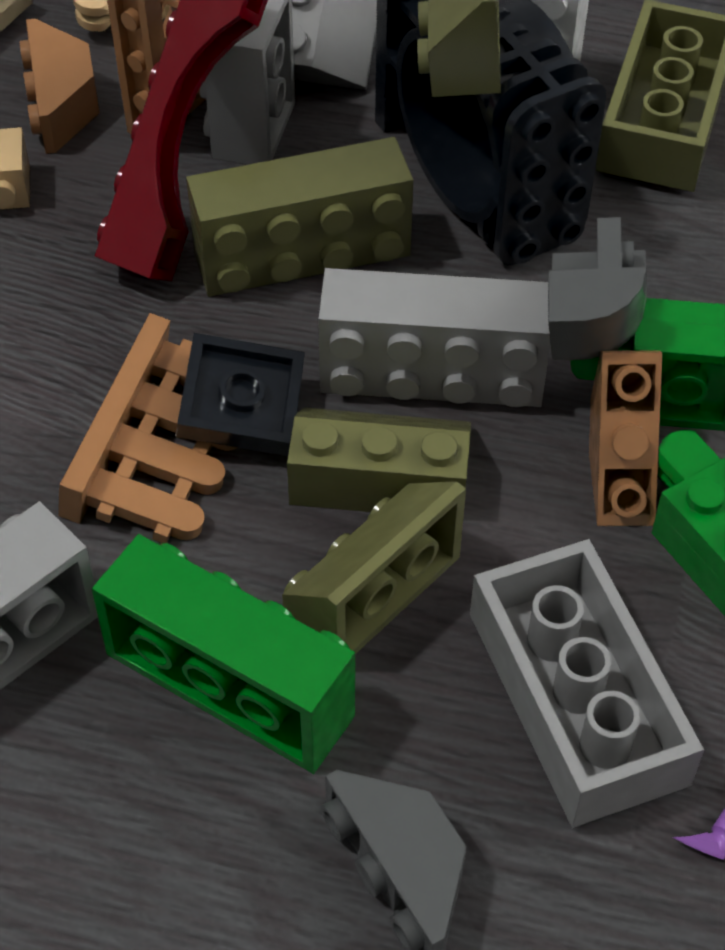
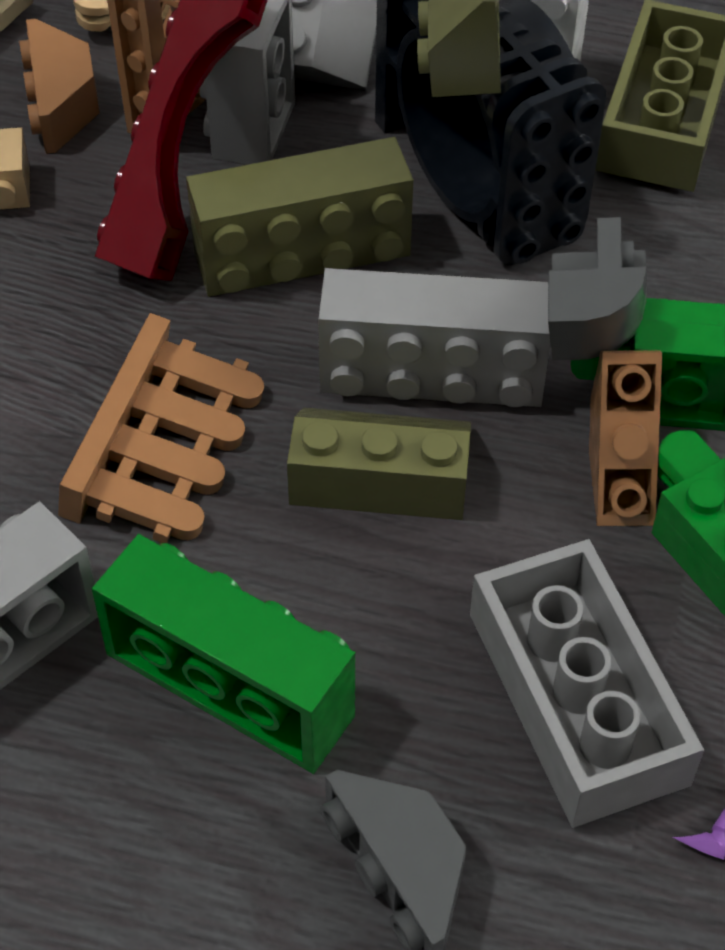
(240, 394): black plate -> none
(381, 564): olive slope -> none

